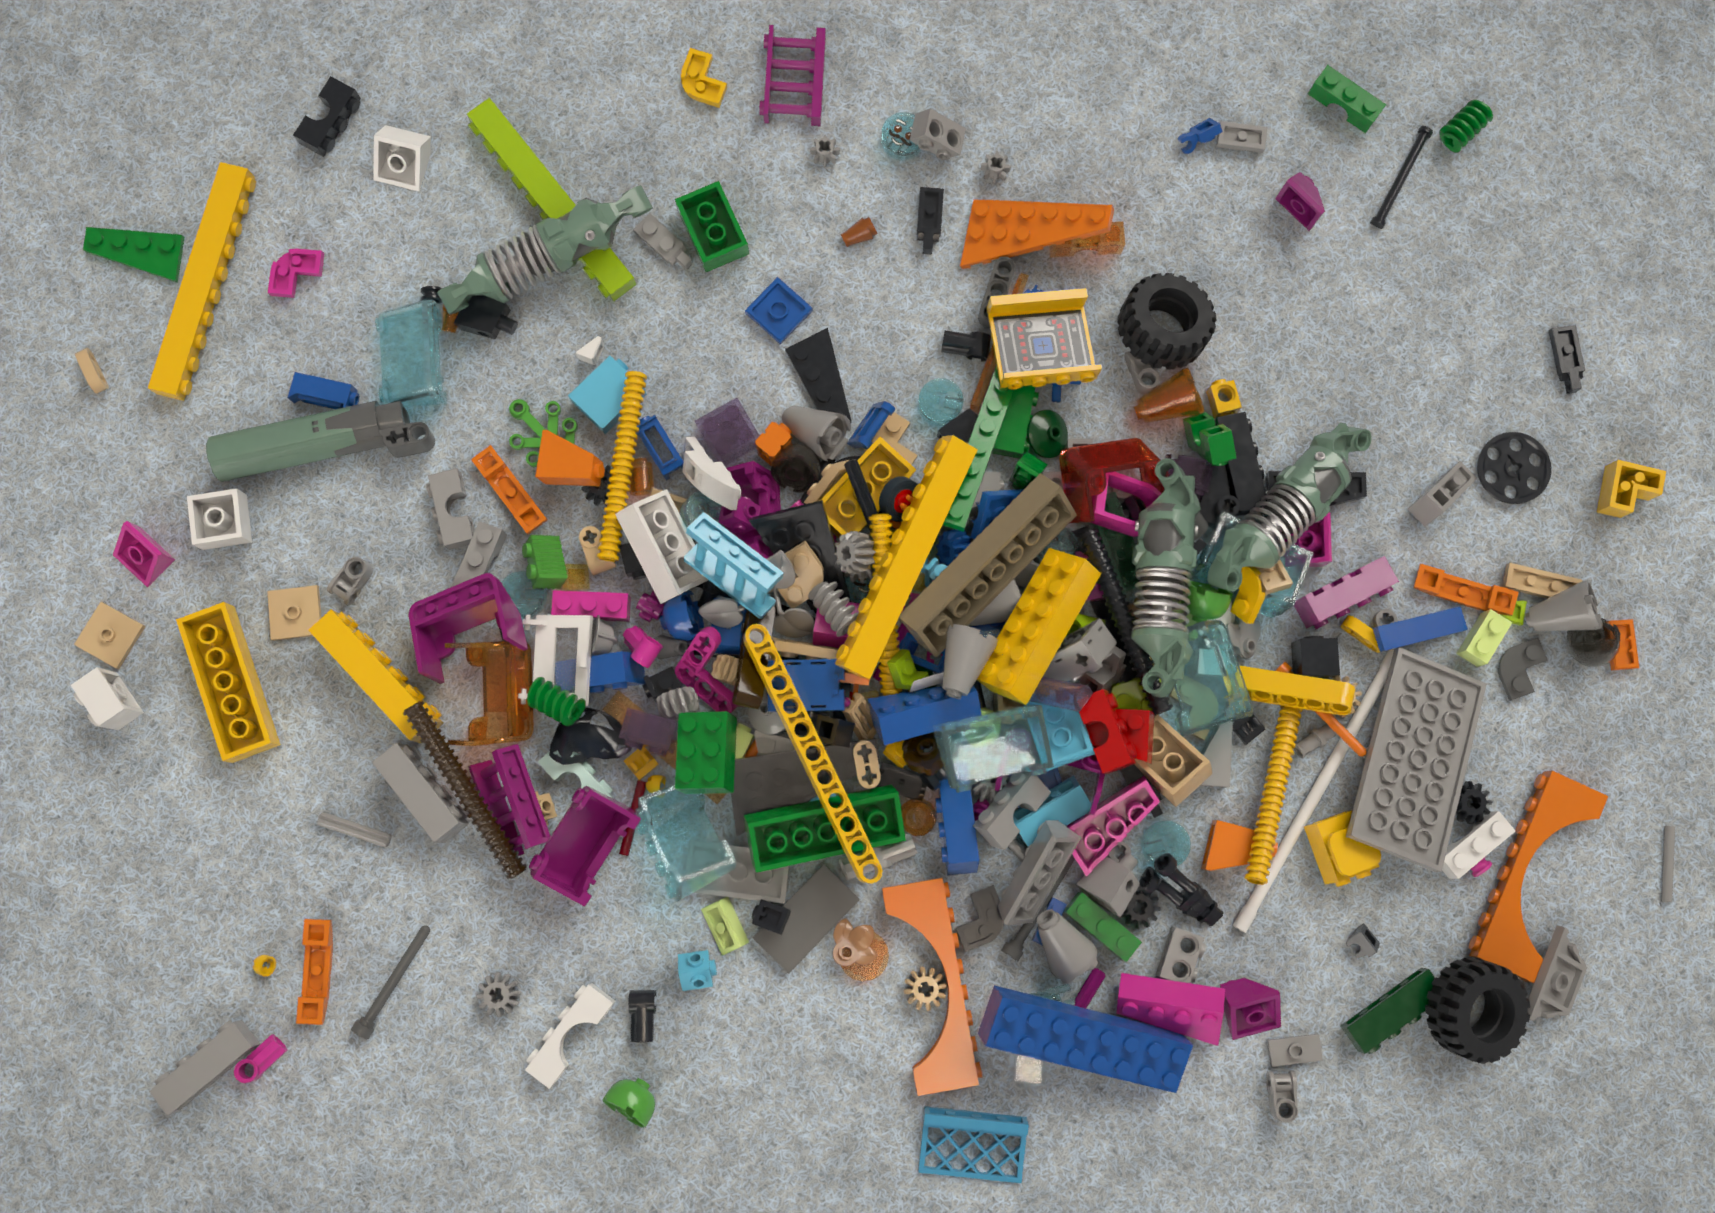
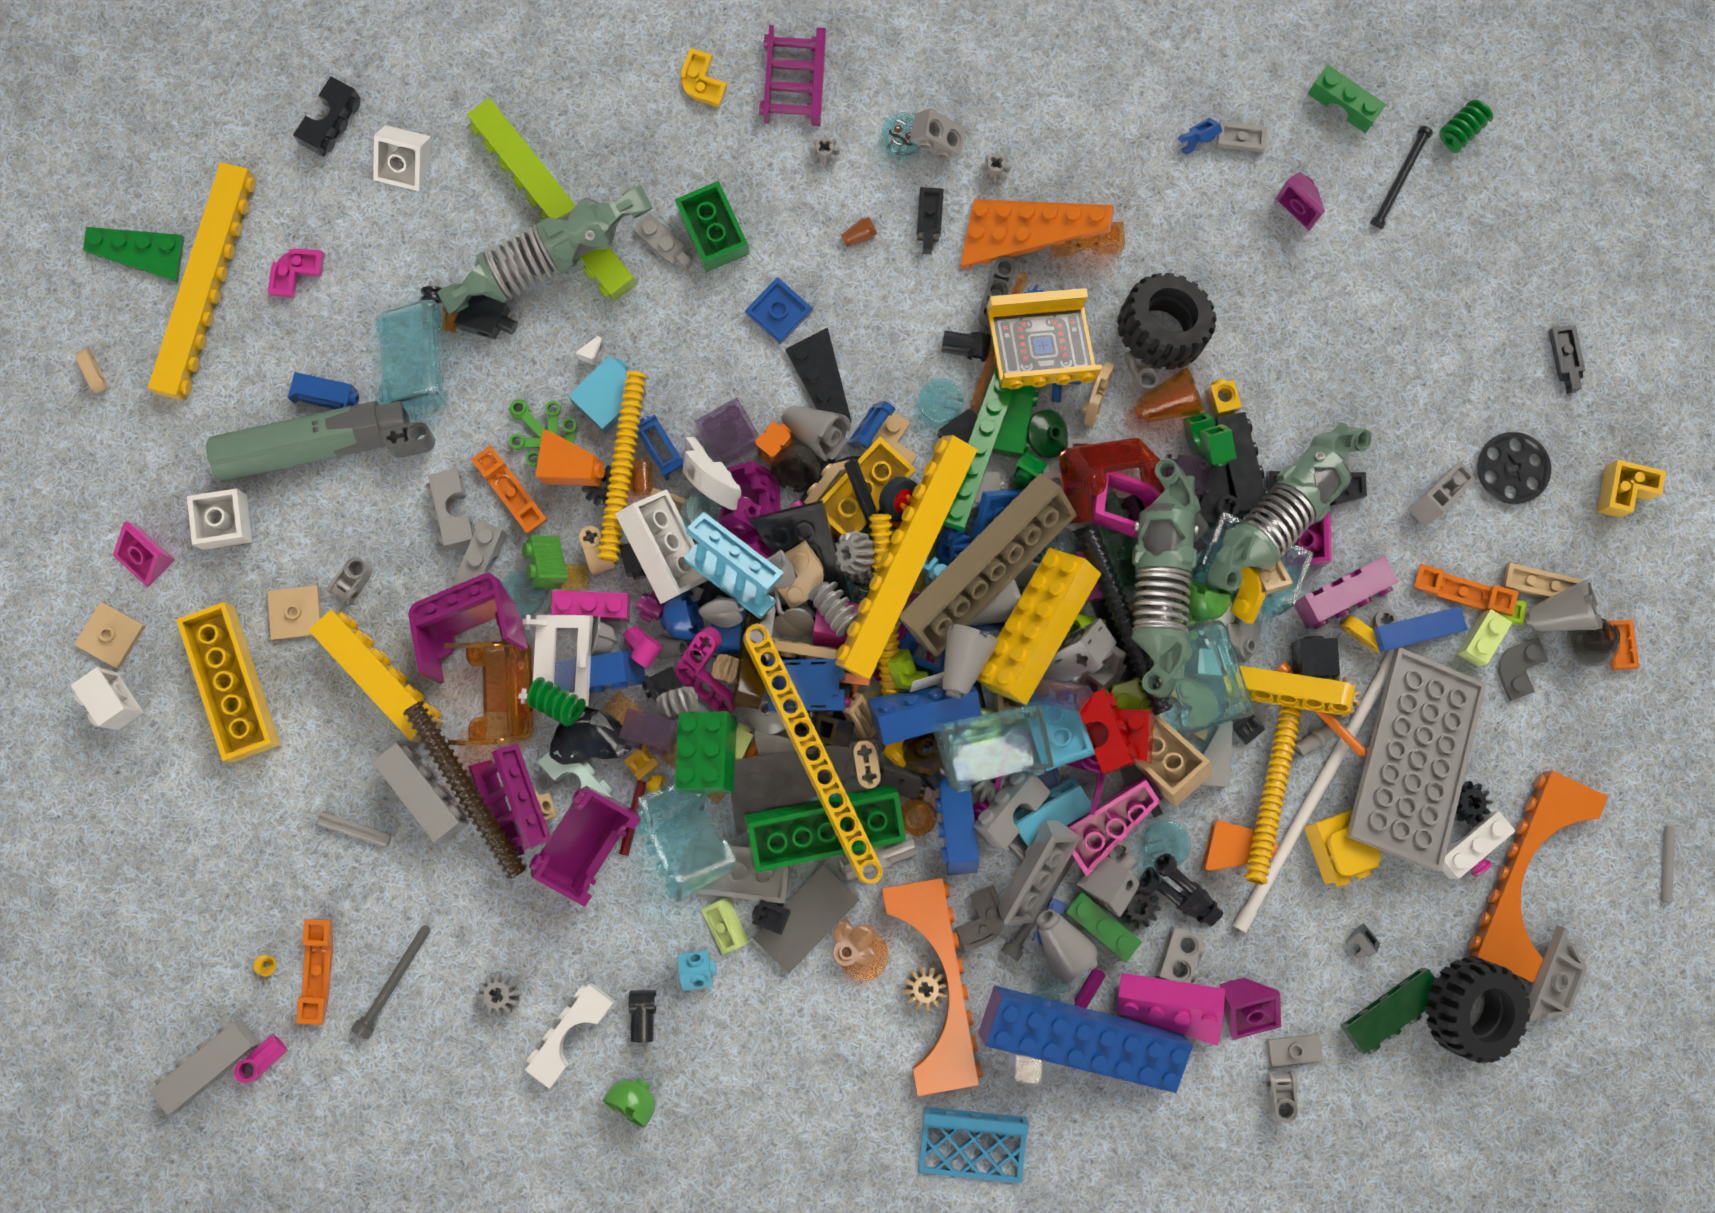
(1092, 407): none -> tan plate

